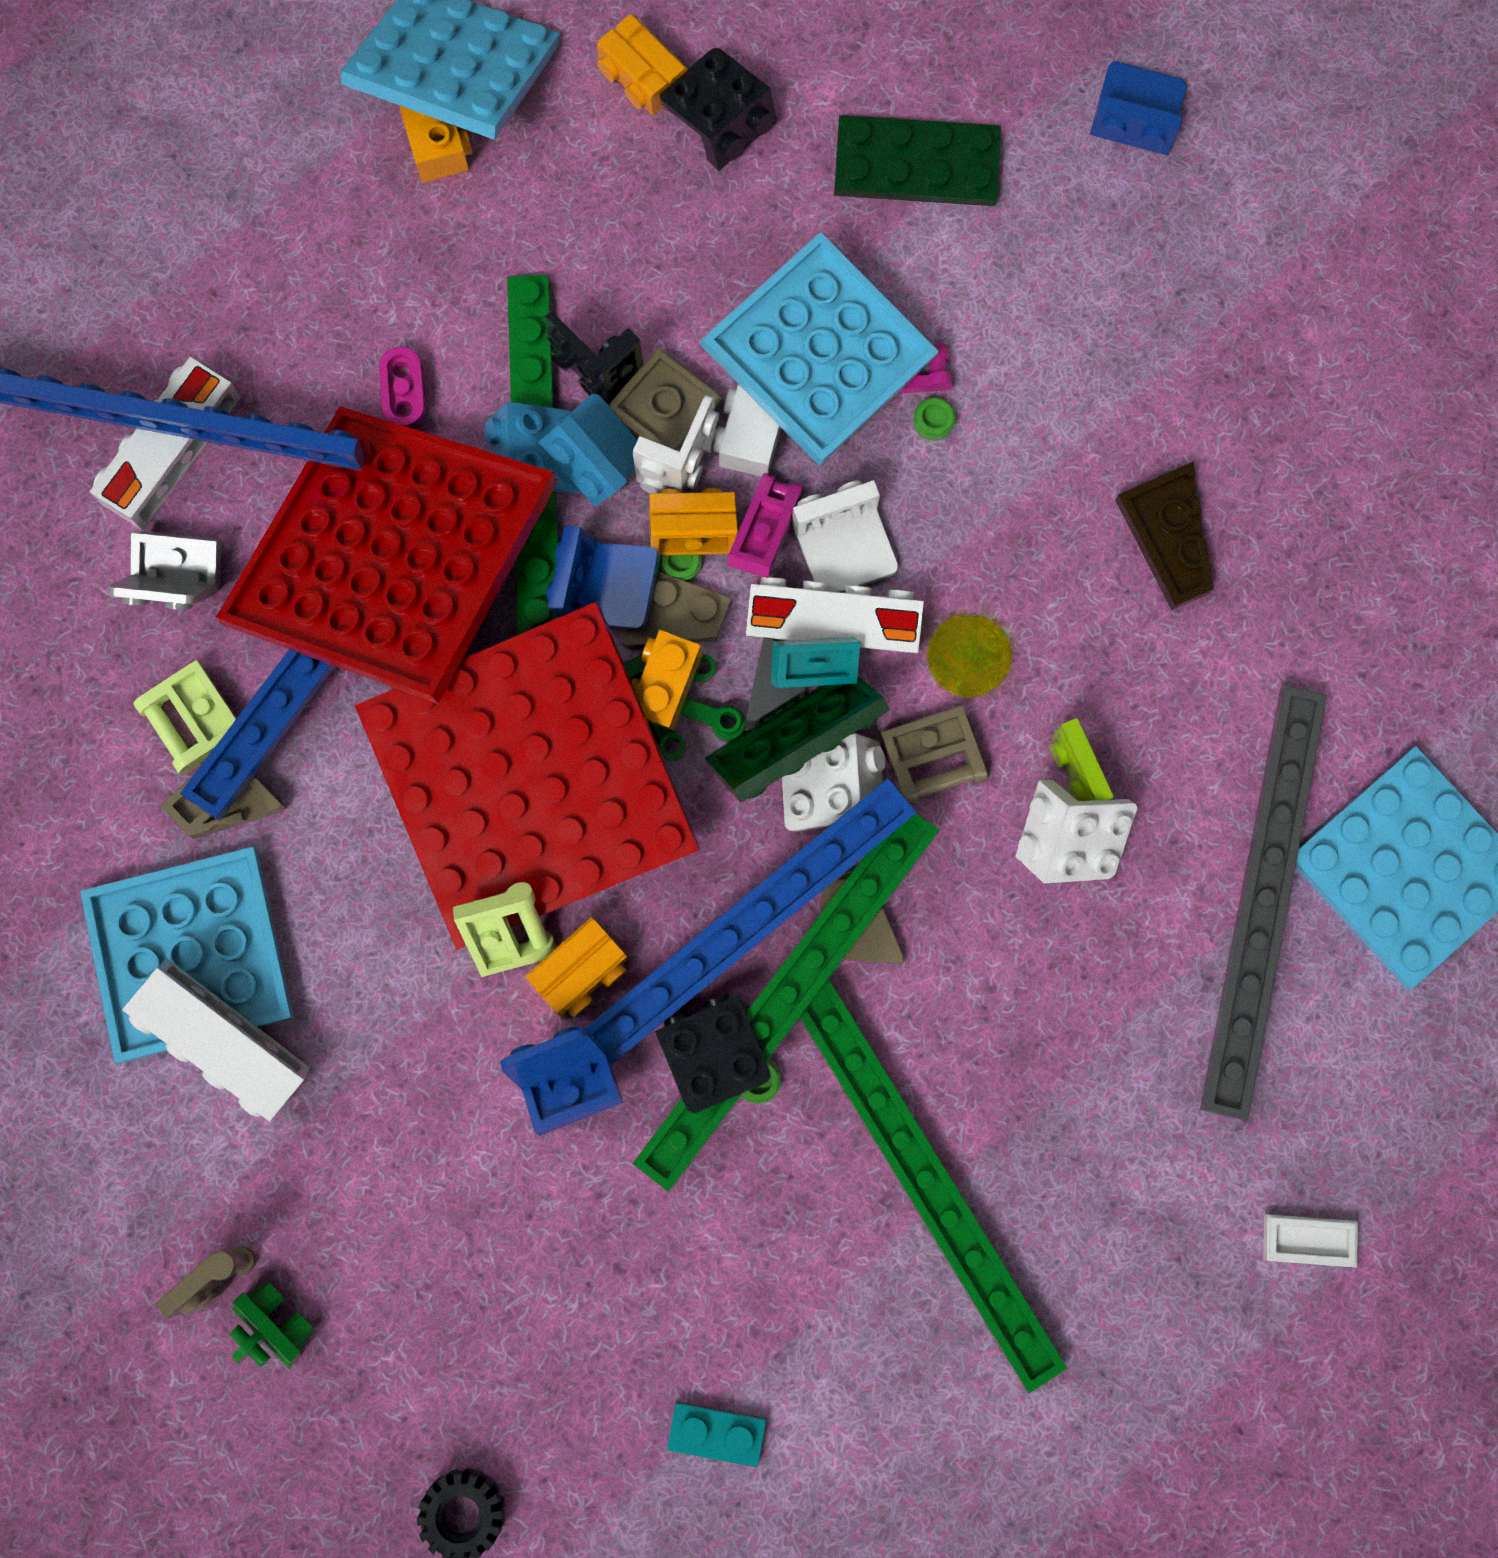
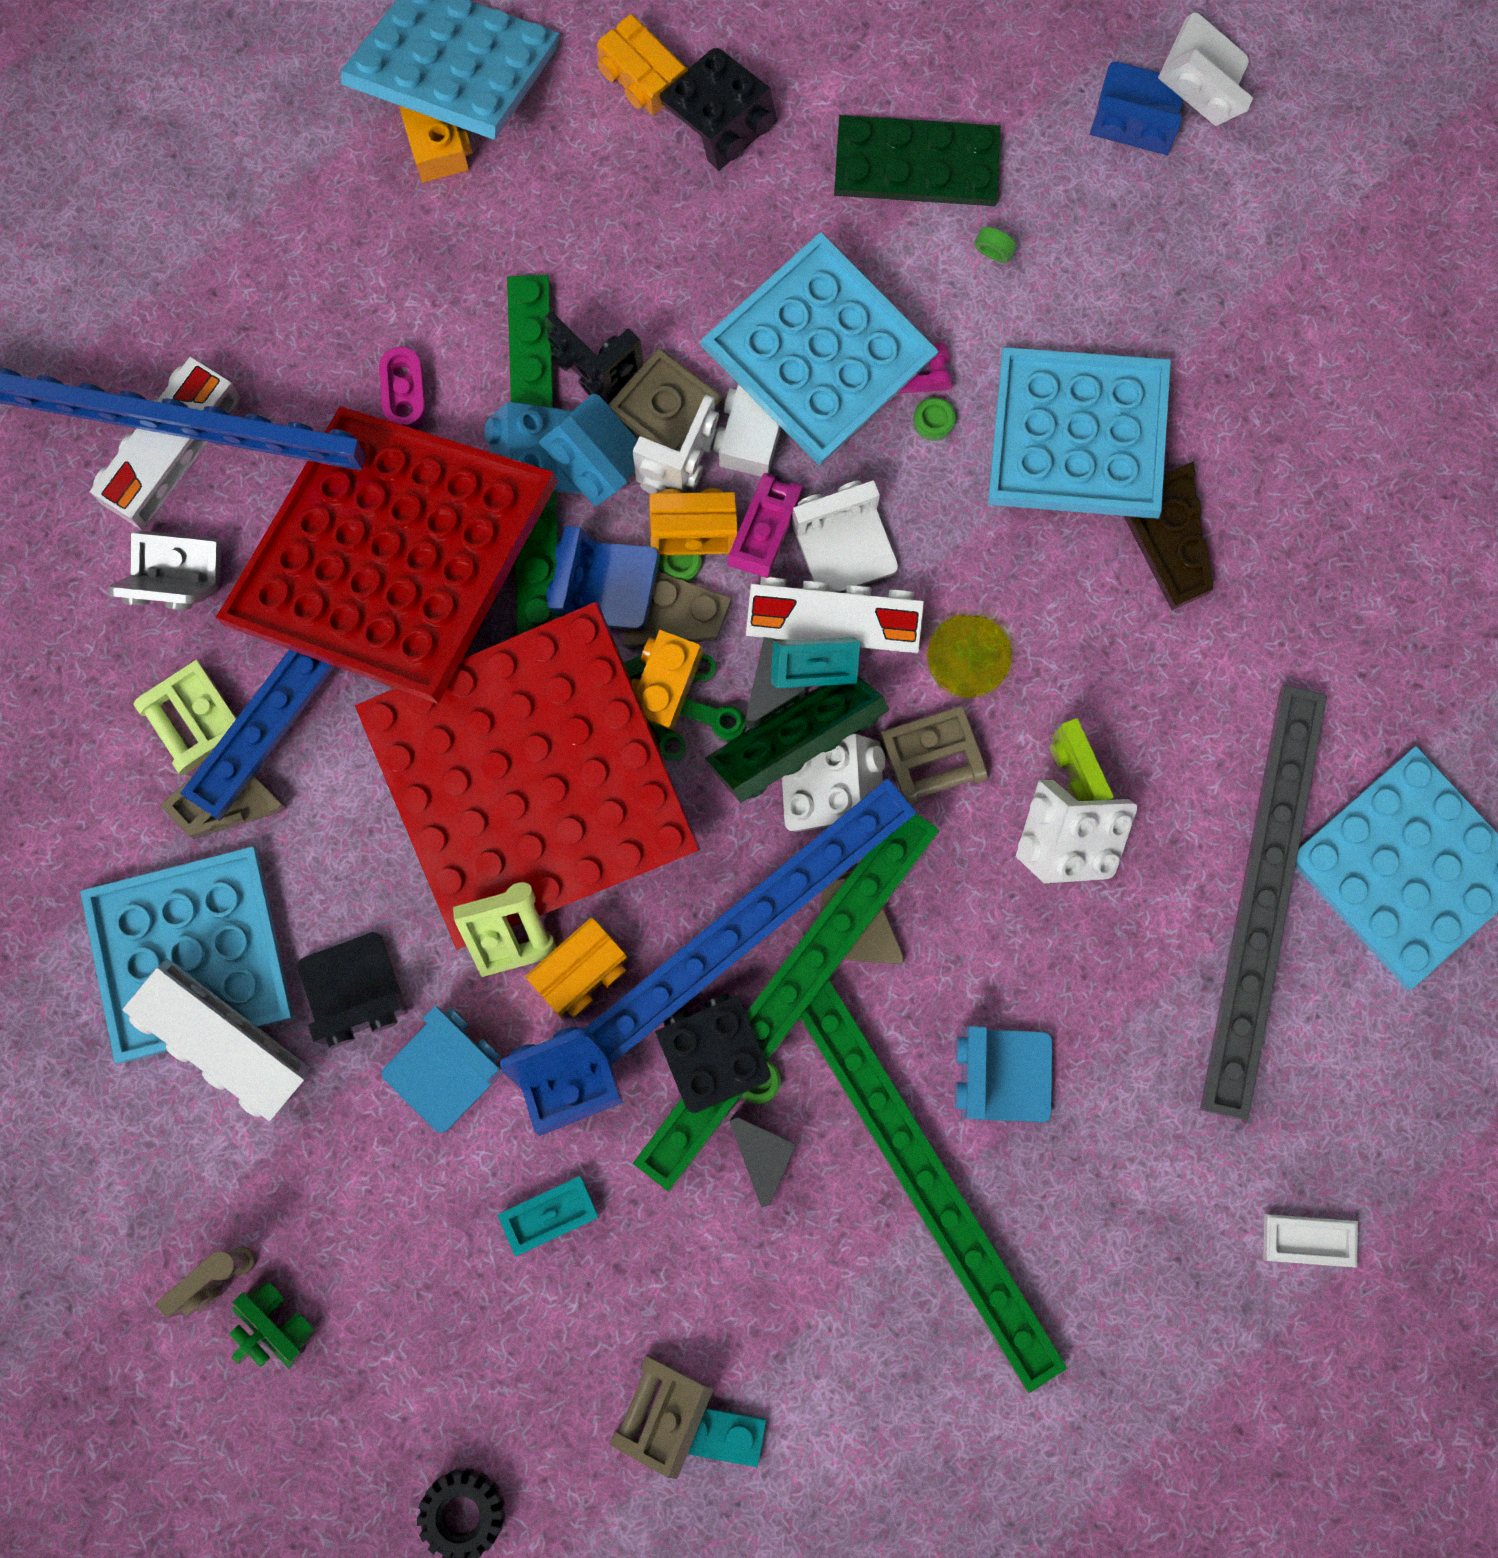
(351, 990): none -> black bracket
(443, 1069): none -> dark azure bracket
(548, 1216): none -> teal plate
(670, 1422): none -> dark tan plate
(764, 1157): none -> dark grey slope
(995, 244): none -> bright green tile
(1004, 1075): none -> dark azure bracket
(1080, 432): none -> medium azure plate
(1207, 71): none -> white bracket

